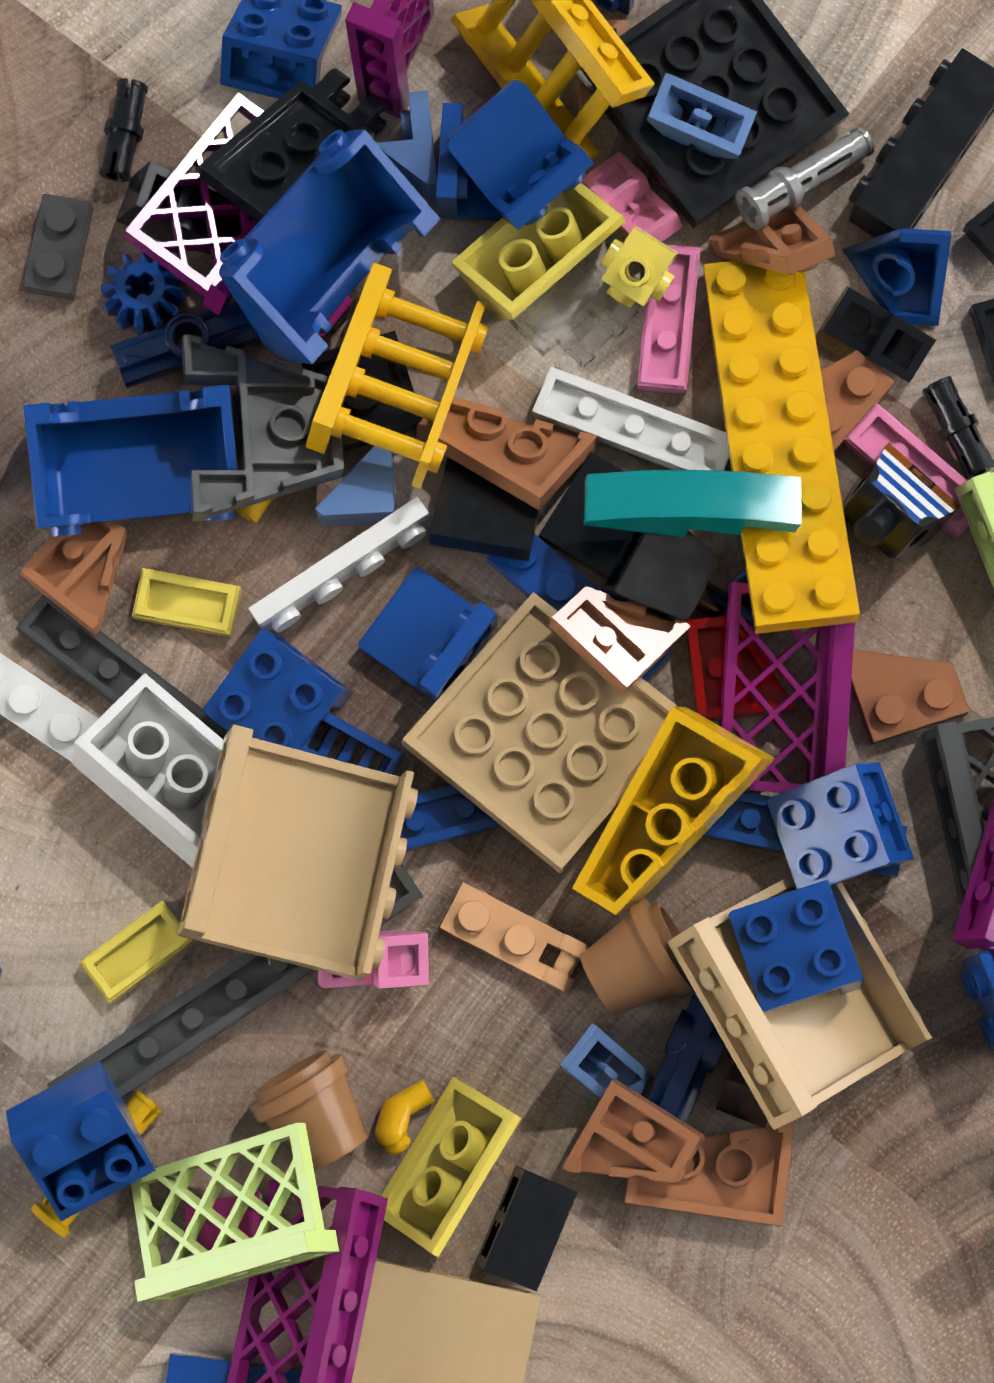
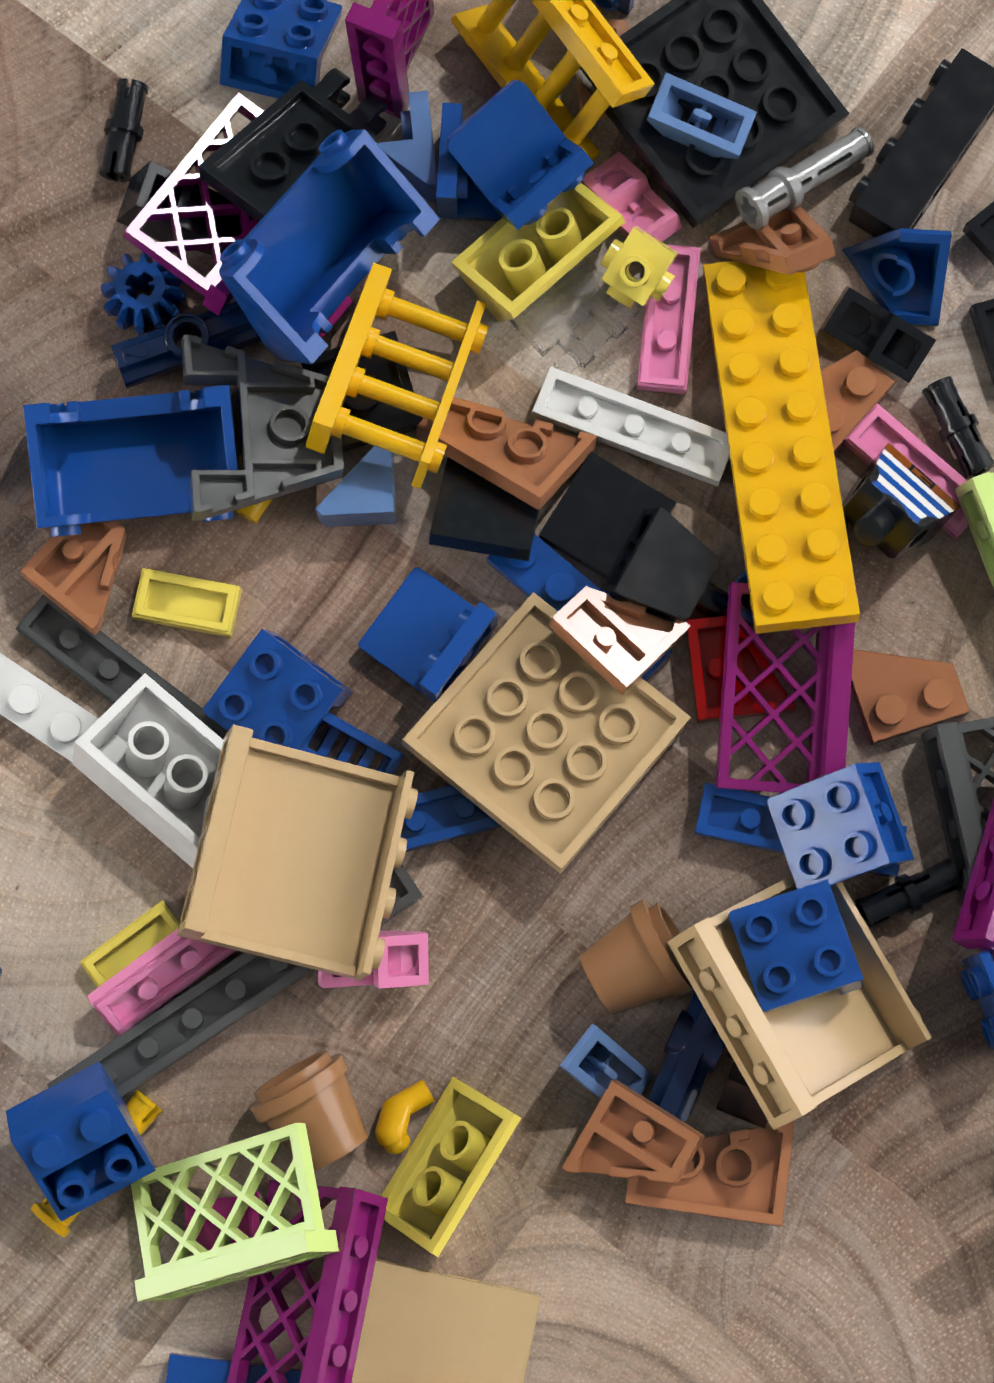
(58, 246): dark grey plate -> none
(154, 980): none -> bright pink tile
(359, 556): white plate -> none
(512, 936): light nougat plate -> none
(526, 1228): black hinge -> none
(670, 803): yellow wedge -> none
(692, 499): teal slope -> none
(909, 893): none -> black pin

